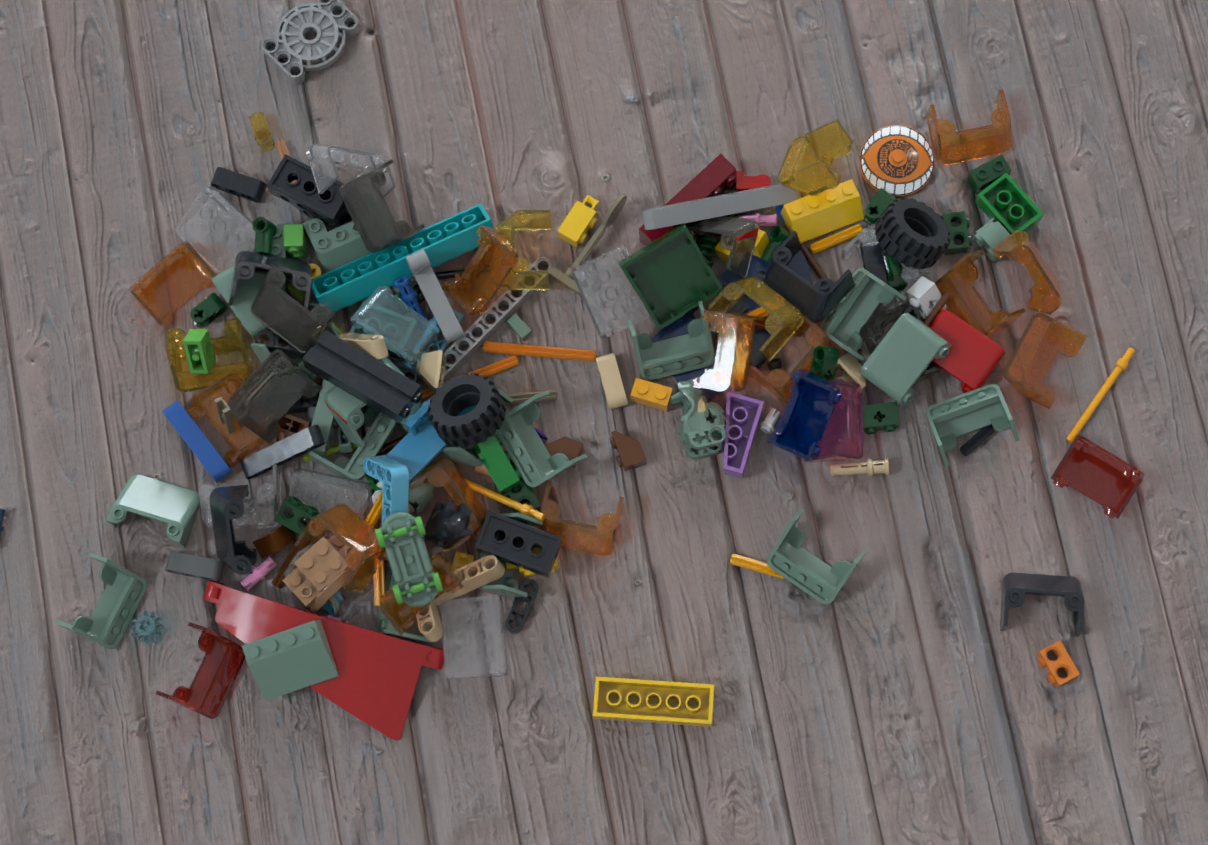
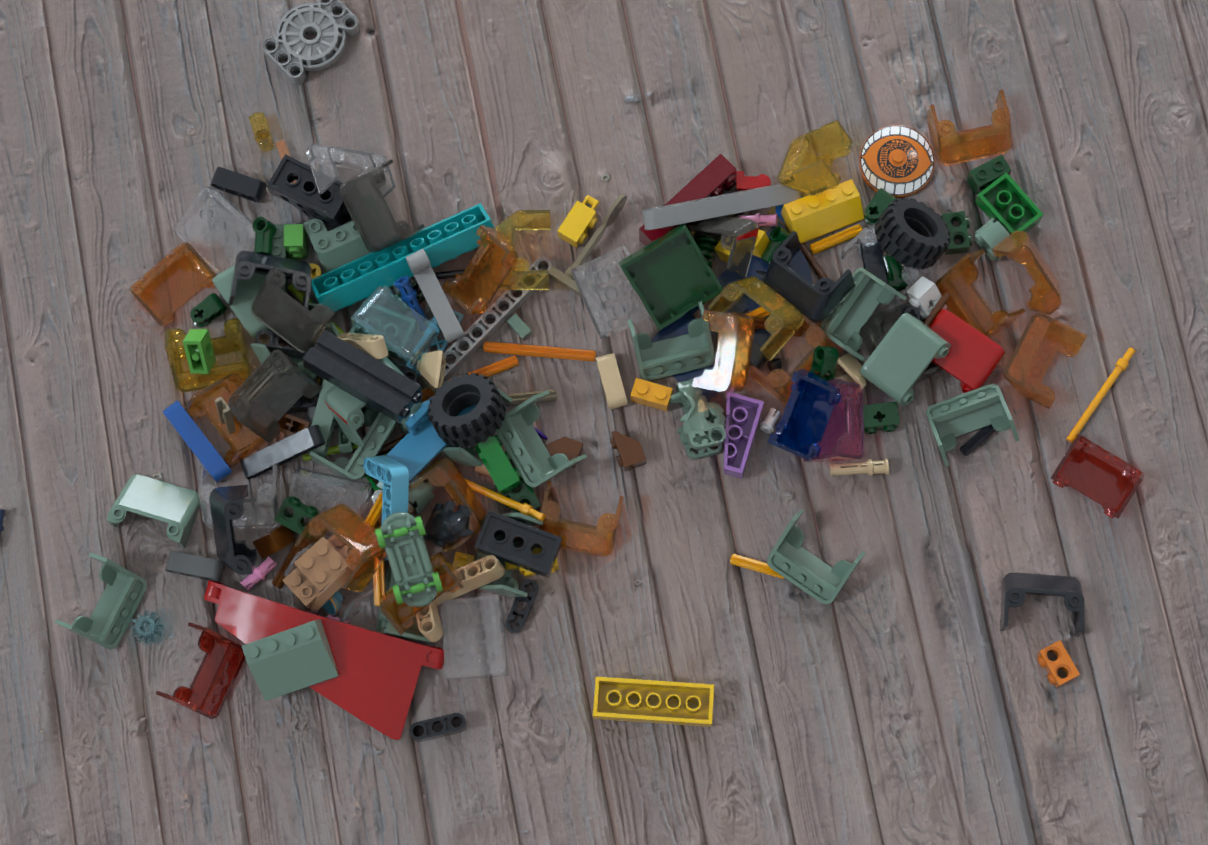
(447, 729): none -> black beam

